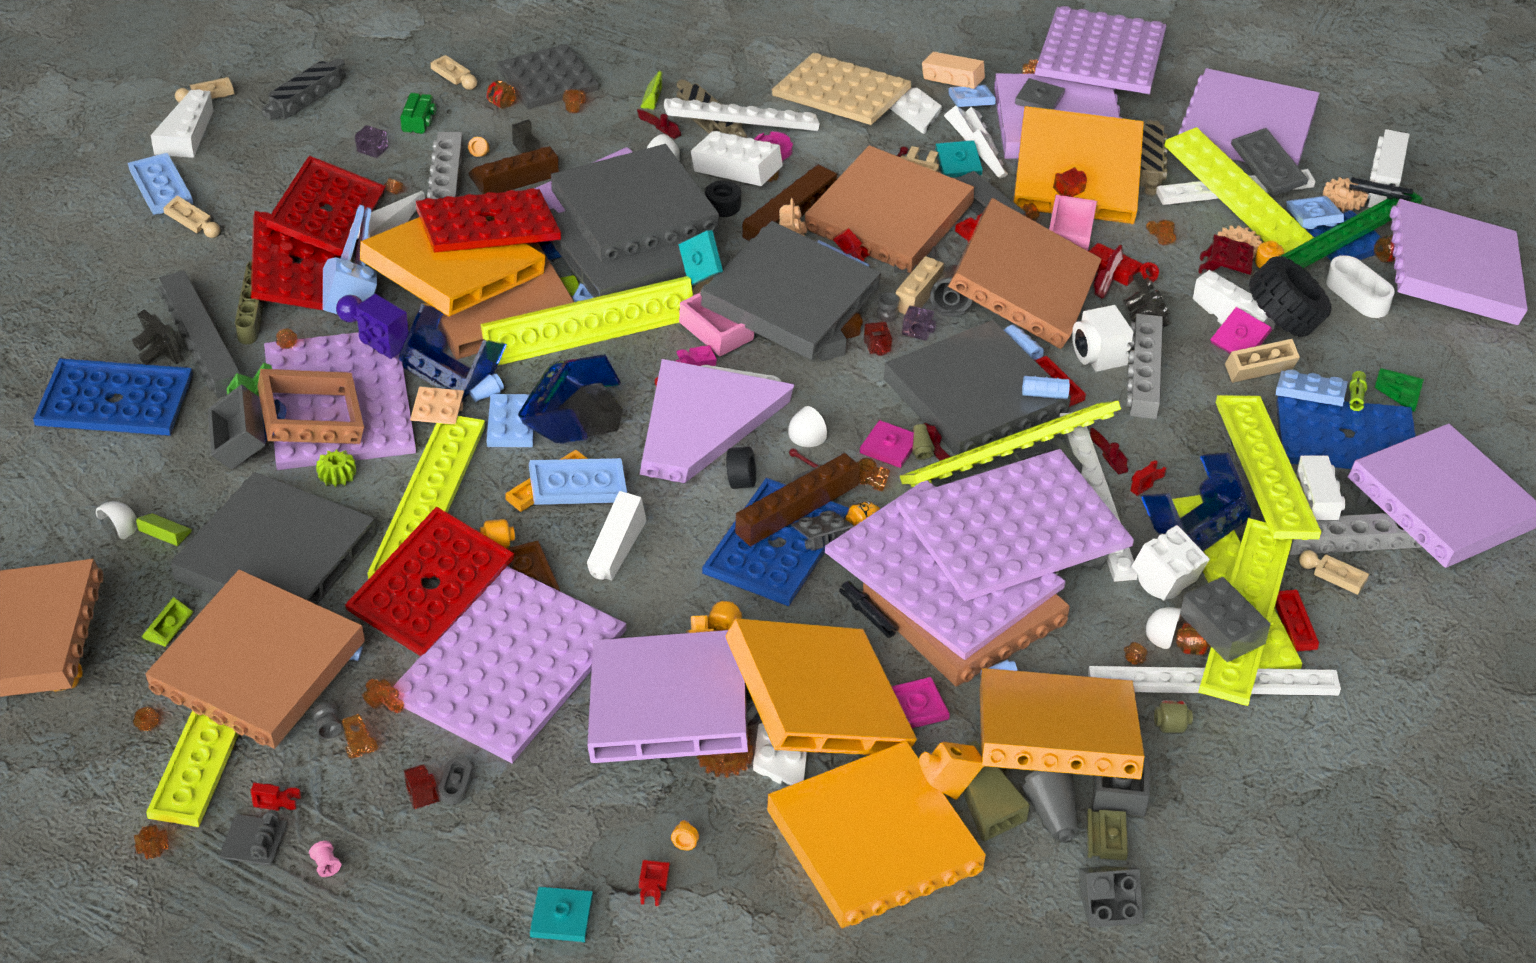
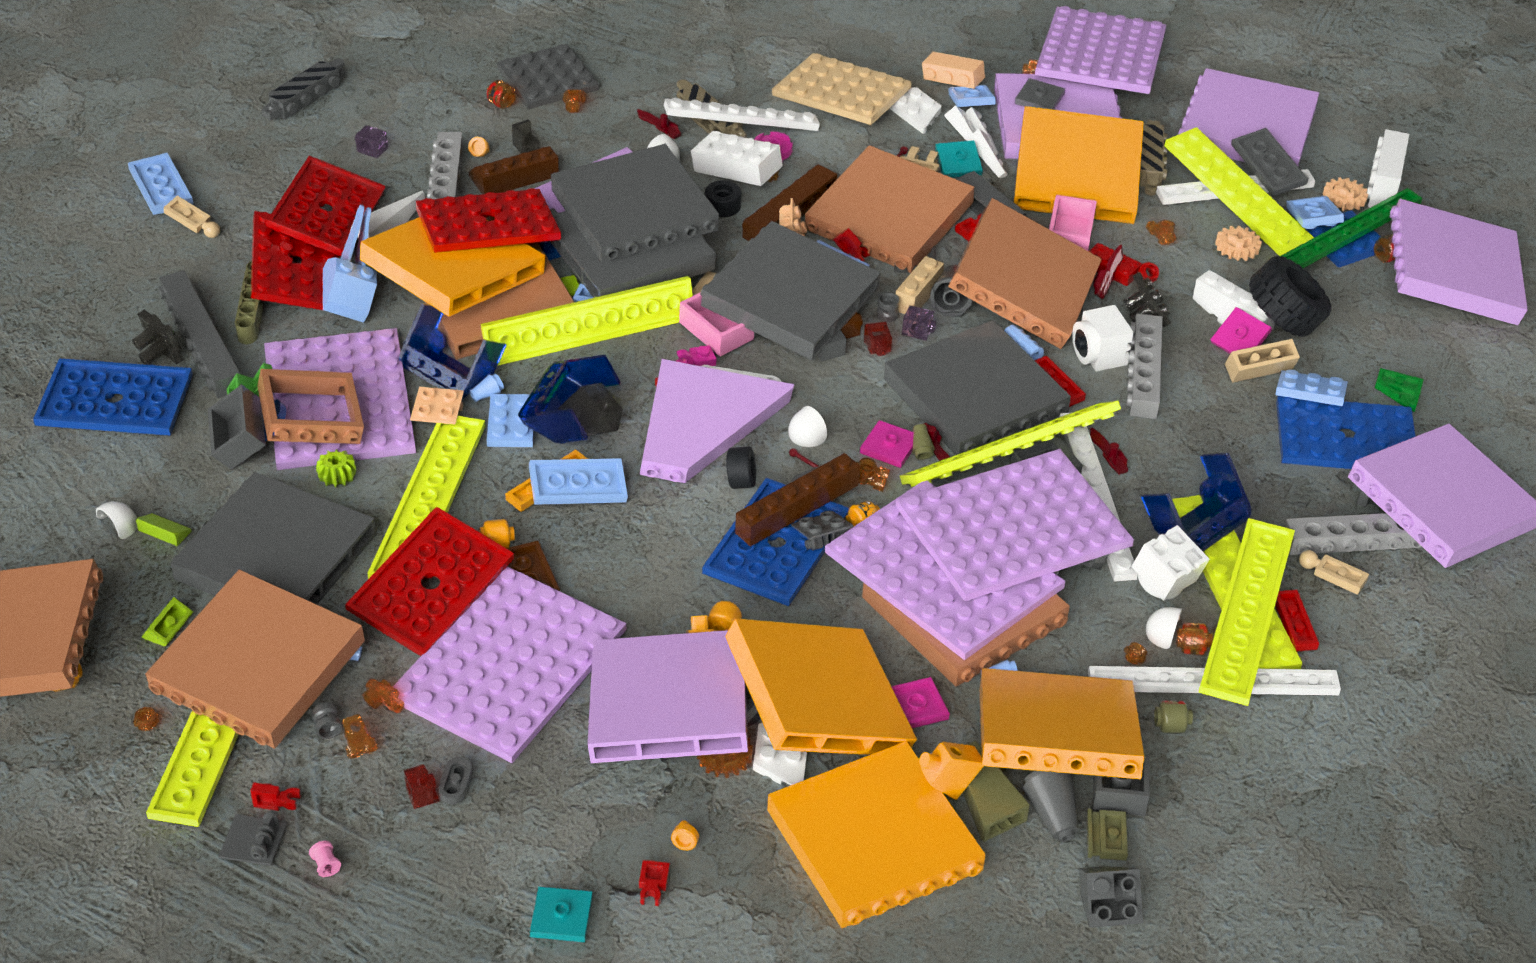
(151, 842): clear orange gear -> none
(184, 126): white wedge -> none
(218, 88): tan plate -> none
(286, 338): clear orange plate -> none
(379, 322): dark purple brick -> none
(393, 186): clear orange plate -> none
(417, 113): green brick -> none
(454, 72): tan plate -> none
(617, 536): white slope -> none
(652, 92): lime slope -> none
(700, 257): plate -> none
(861, 602): black pin -> none
(1031, 211): clear orange plate -> none
(1045, 387): light blue axle -> none
(1070, 182): clear red brick -> none
(1144, 478): red plate -> none
(1225, 619): dark grey piece -> none
(1227, 254): dark red plate -> none
(1266, 251): light orange head -> none
(1268, 468): neon yellow plate -> none
(1320, 487): white wedge -> none
(1360, 286): white plant -> none
(1362, 385): lime pin -> none
(1390, 191): black pin -> none

